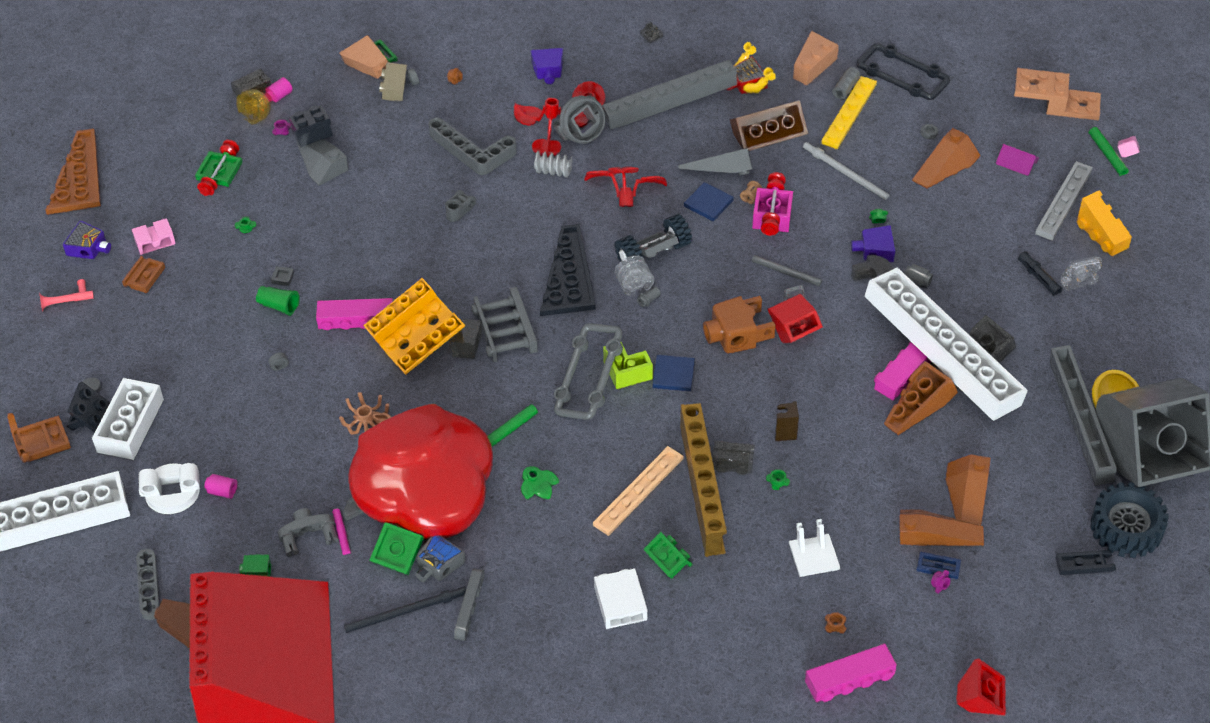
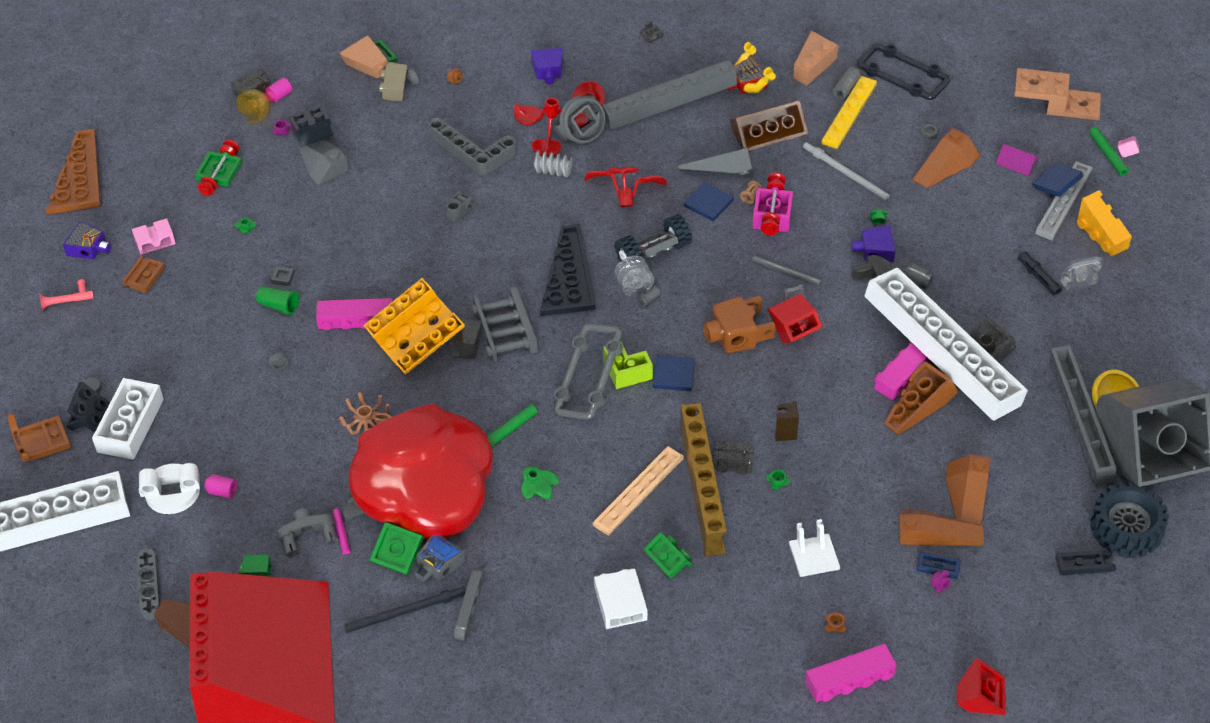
(1057, 179): none -> dark blue tile

